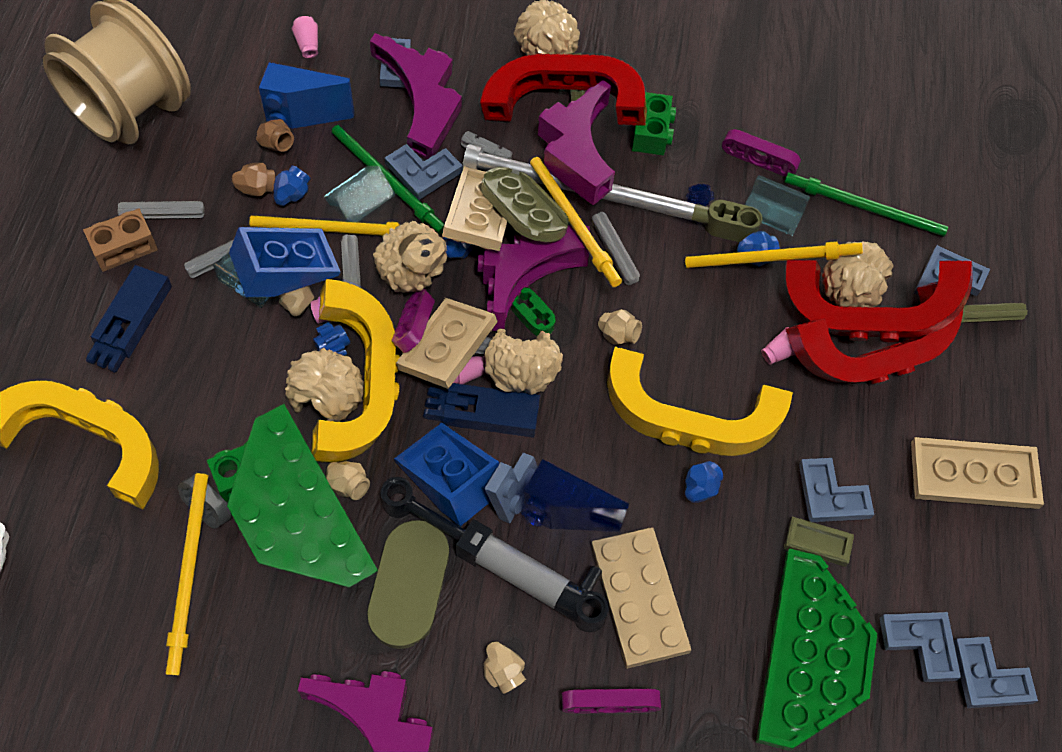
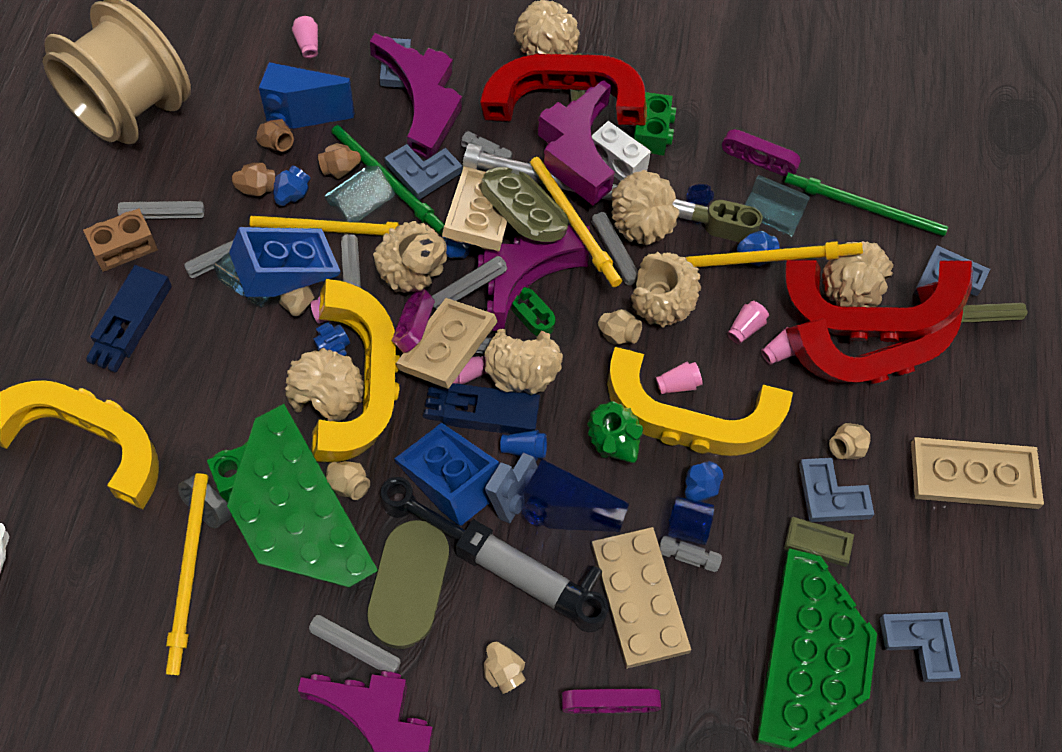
(338, 160): none -> medium nougat rock
(354, 644): none -> light grey axle
(471, 281): none -> light grey axle
(528, 442): none -> blue cone
(615, 431): none -> green animal
(620, 151): none -> white brick
(644, 207): none -> tan hair
(666, 289): none -> tan hair
(681, 378): none -> bright pink cone
(690, 520): none -> clear blue piece
(690, 554): none -> light grey axle
(748, 321): none -> bright pink cone
(850, 441): none -> tan rock
(986, 684): sand blue plate -> none

